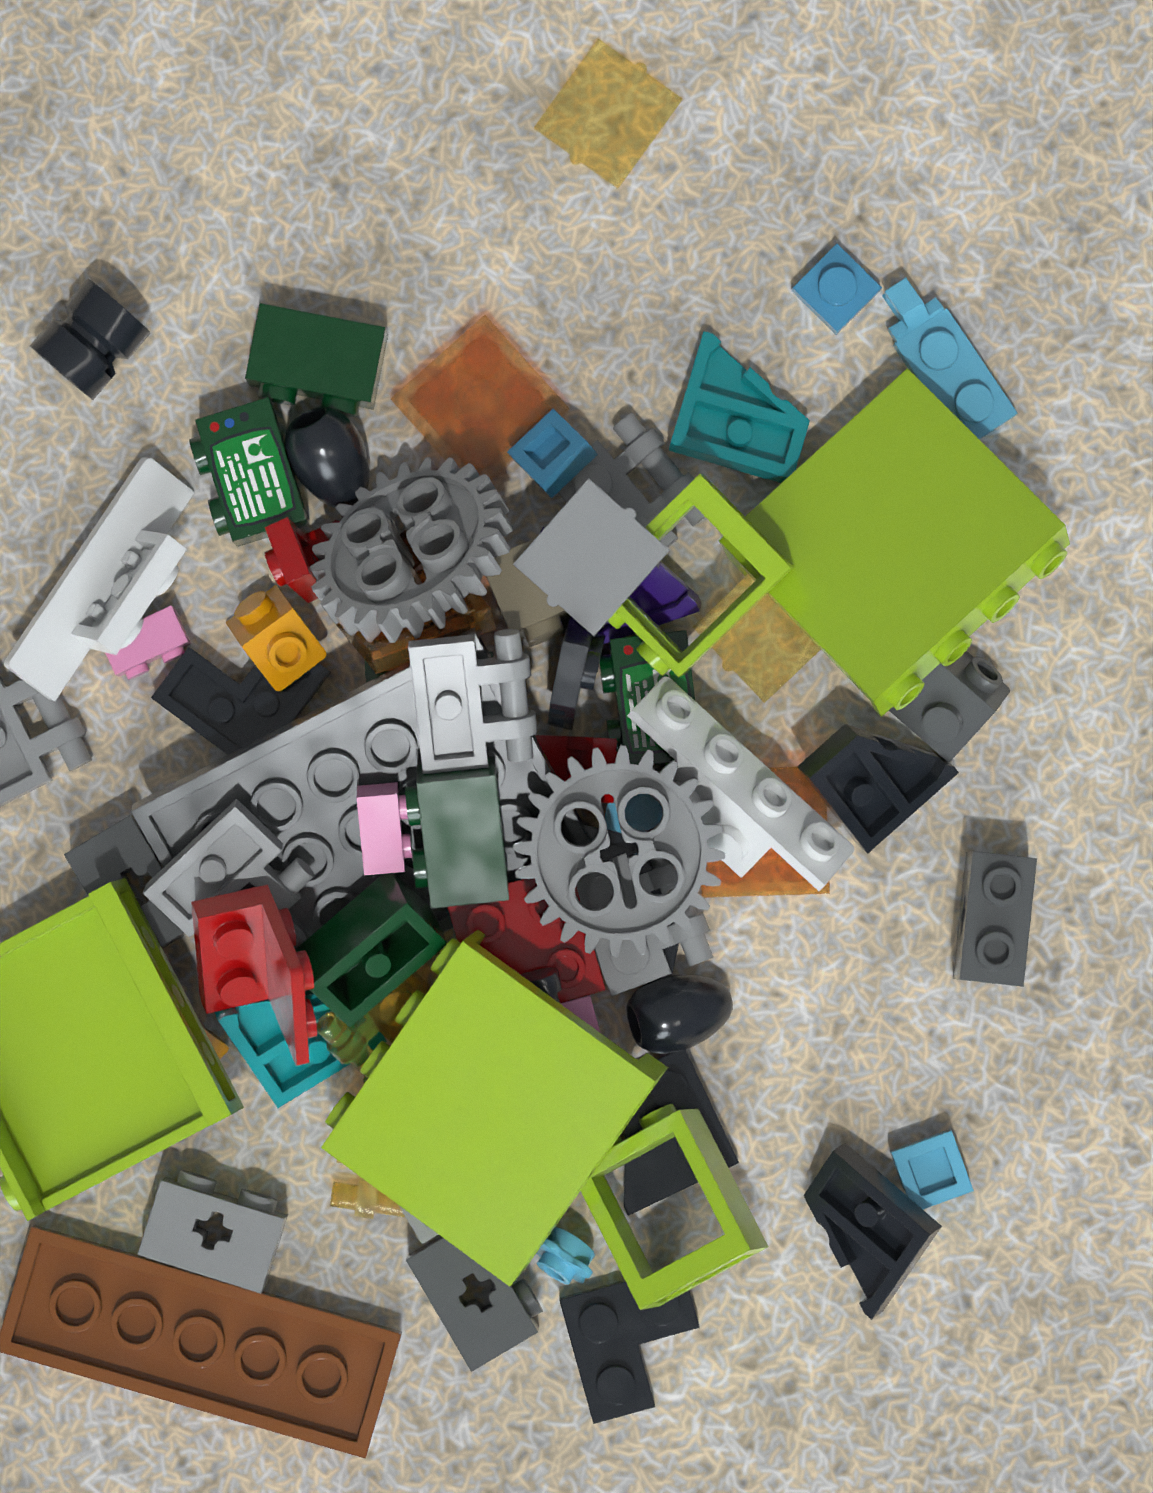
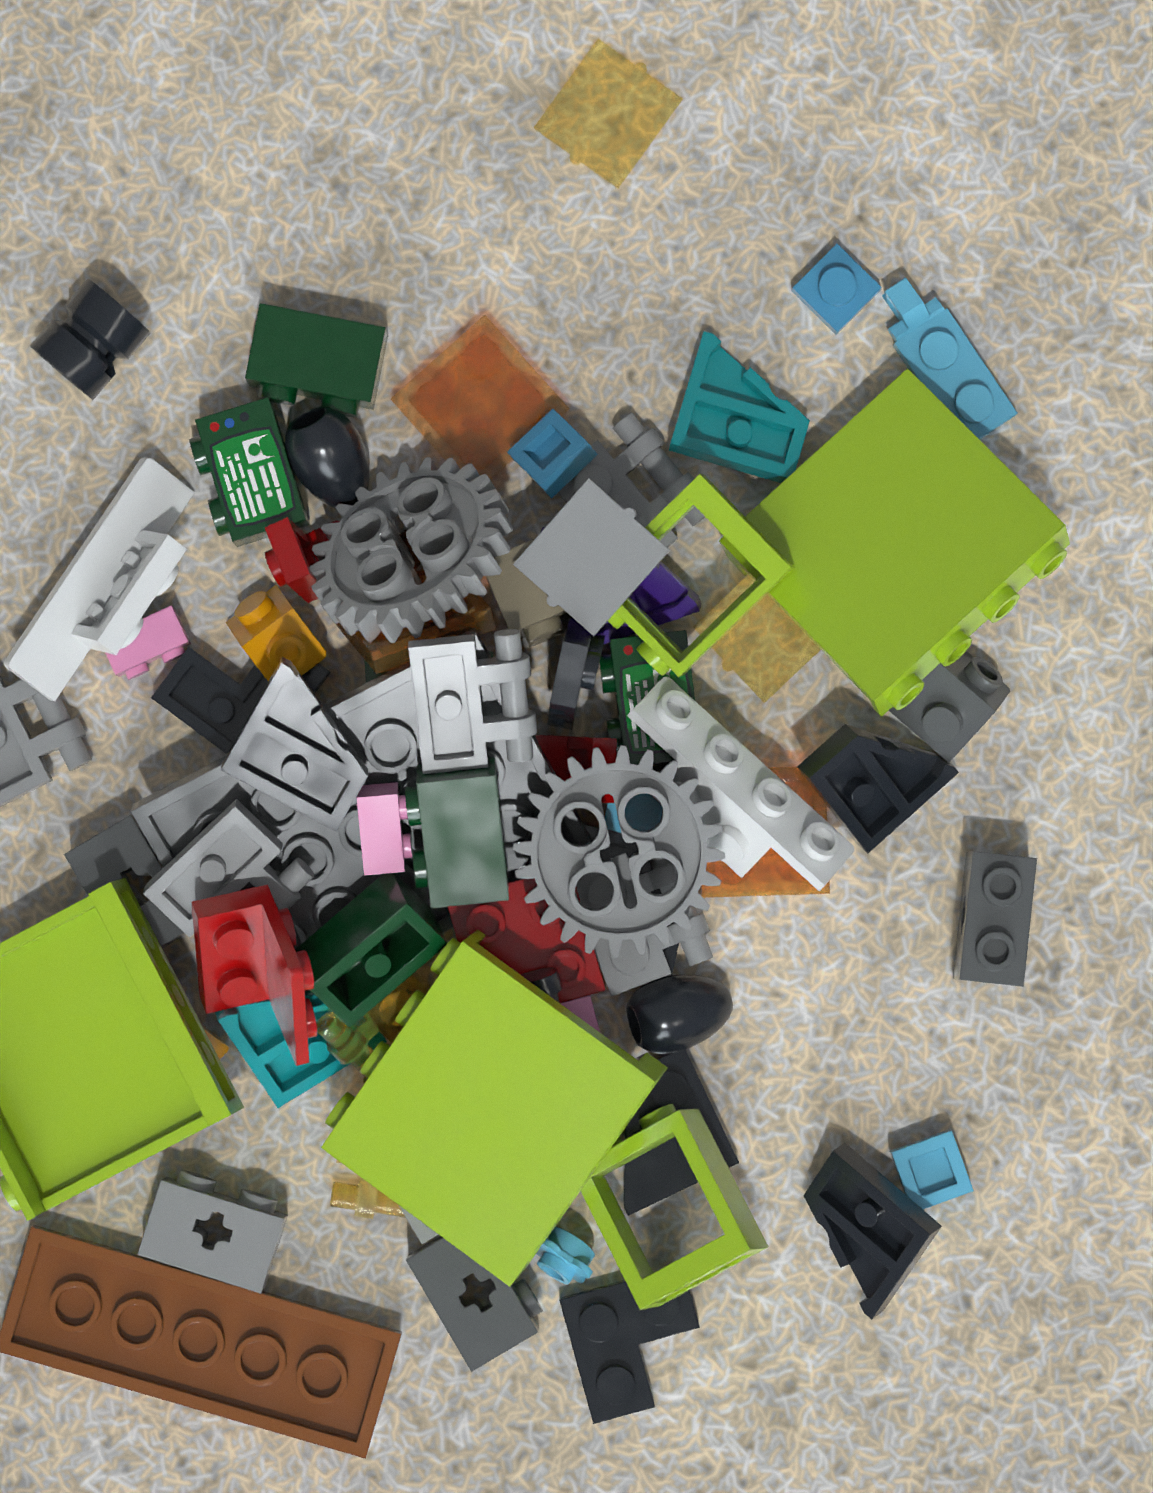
(297, 751): none -> wing

